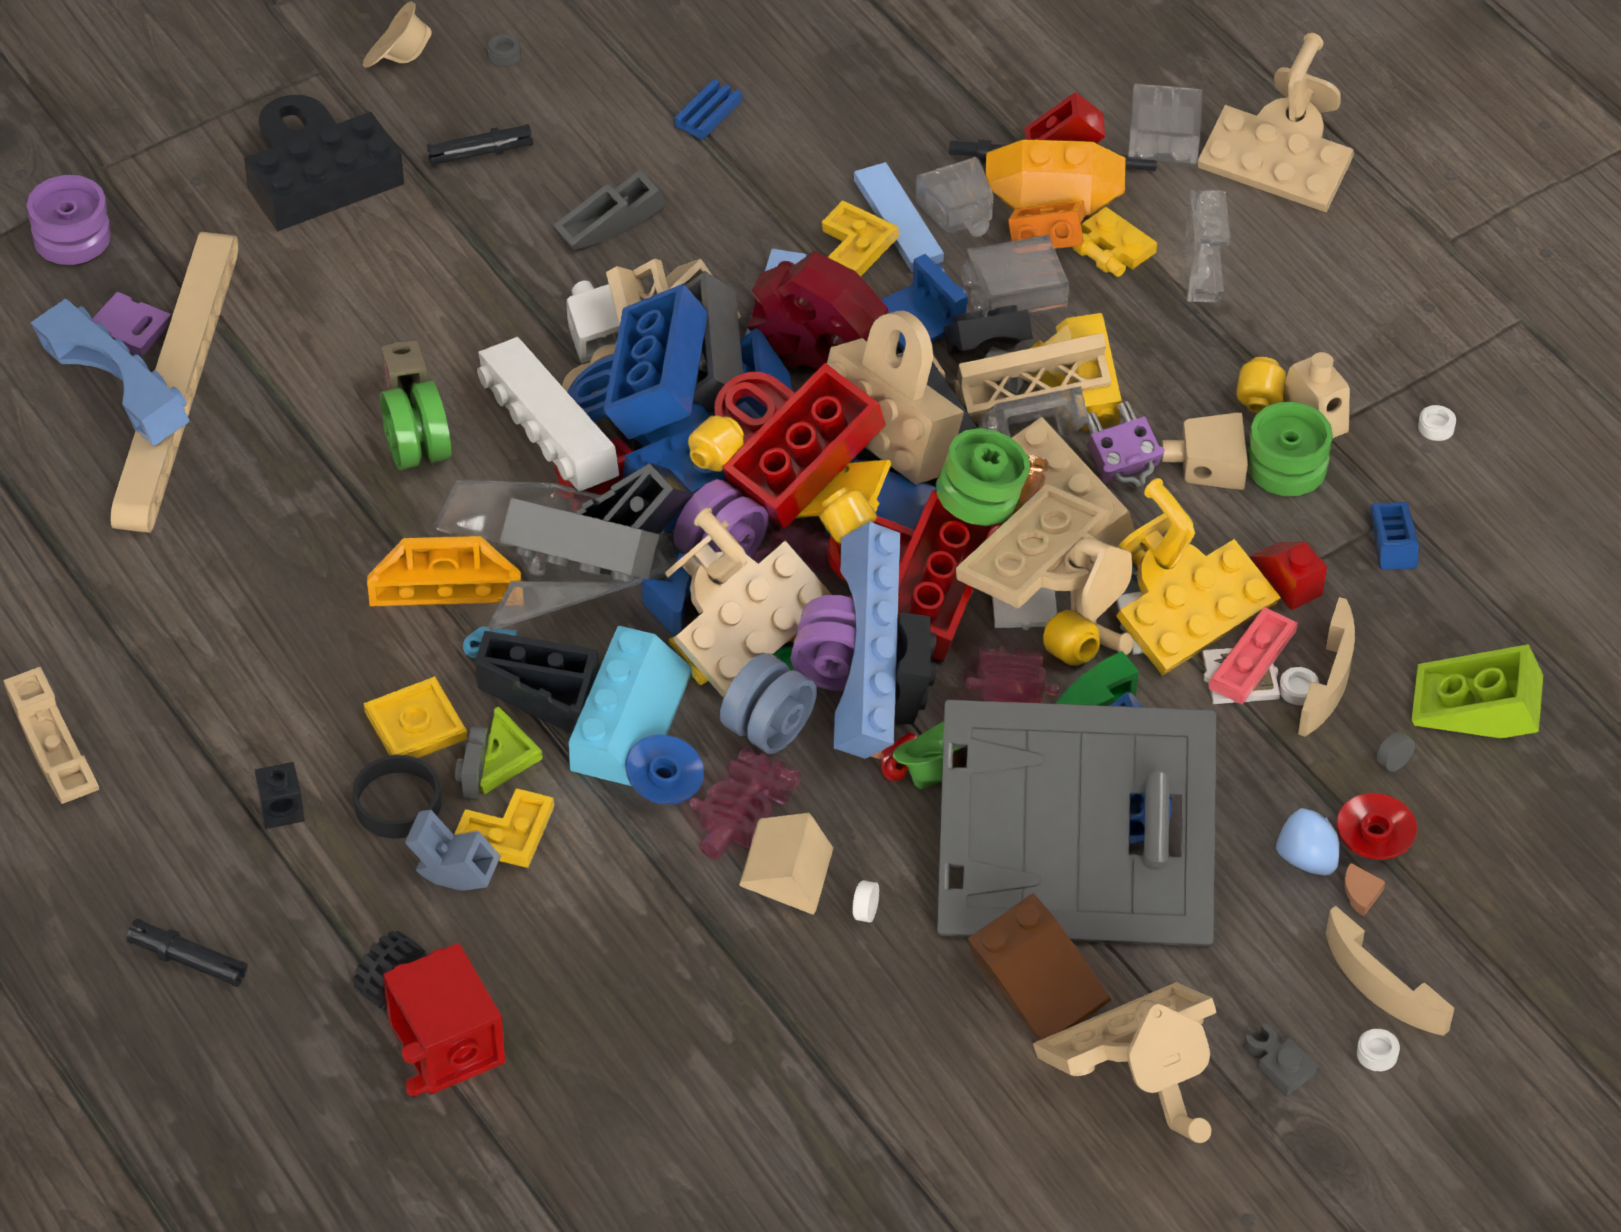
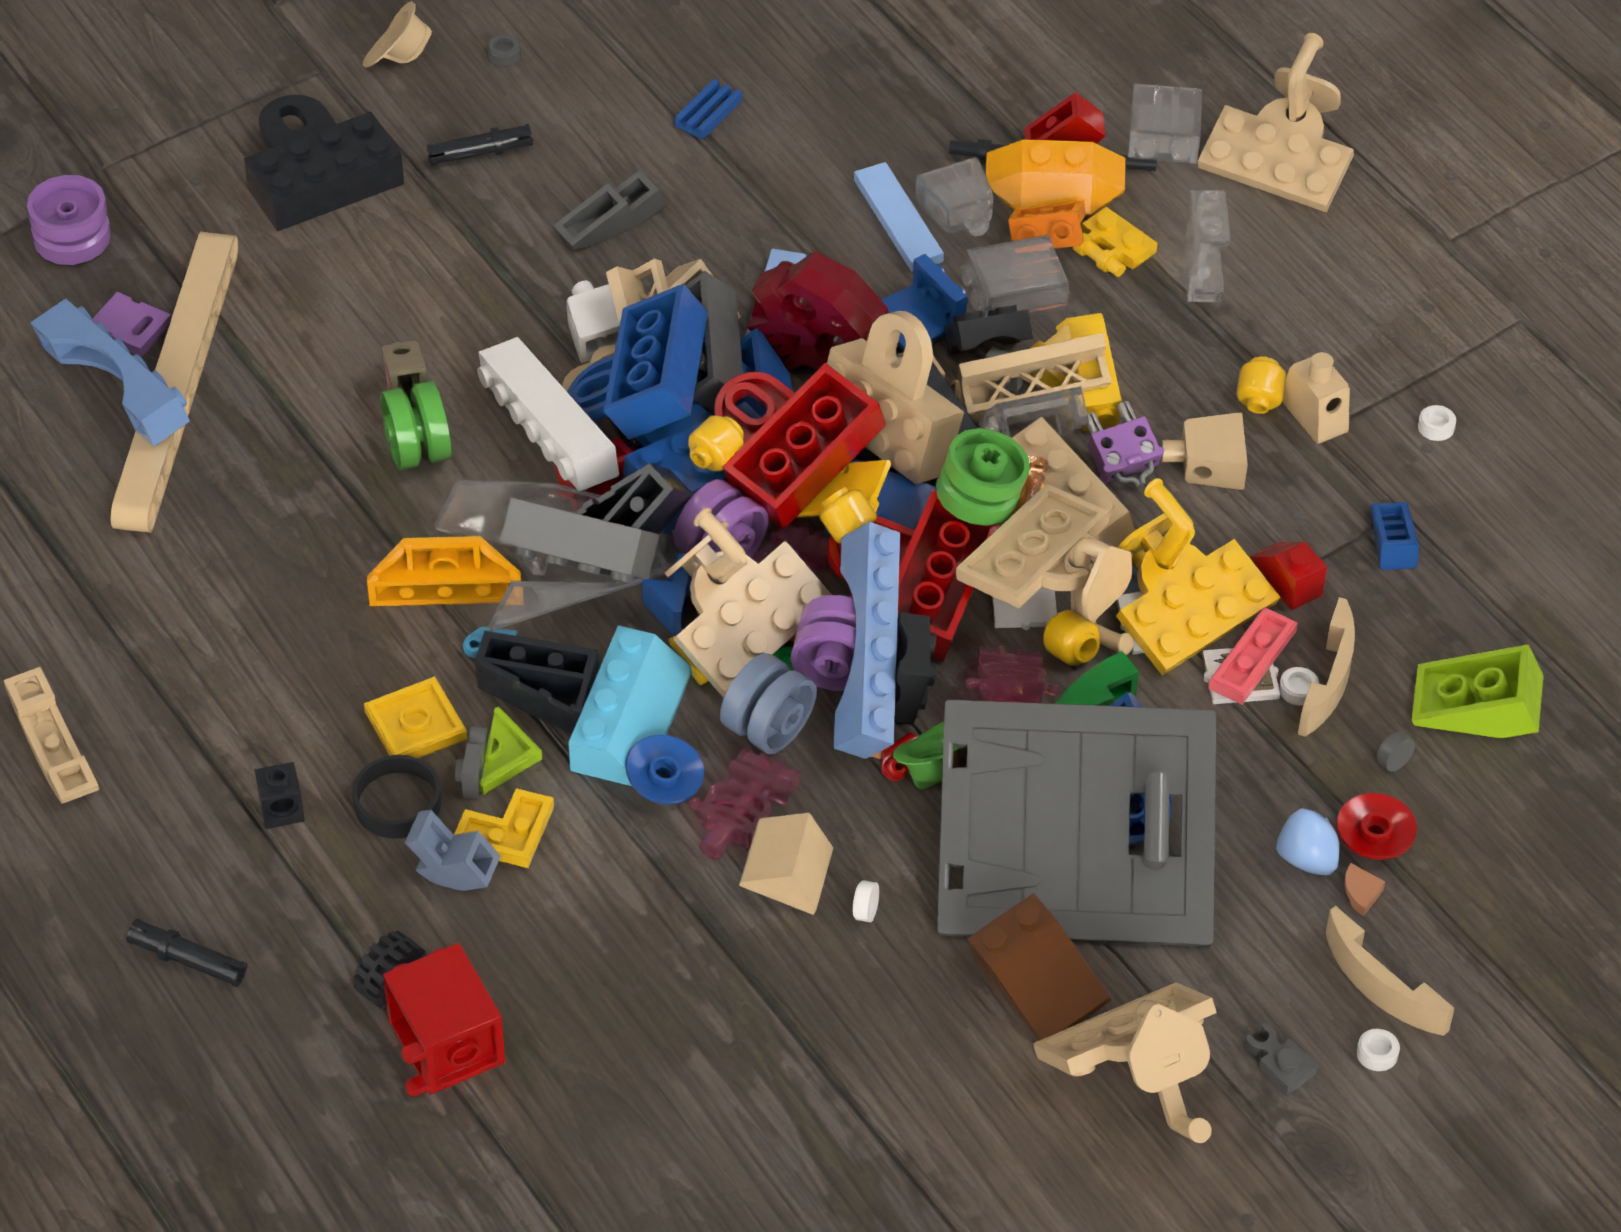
(863, 236): yellow plate -> none
(1289, 448): bright green wheel -> none

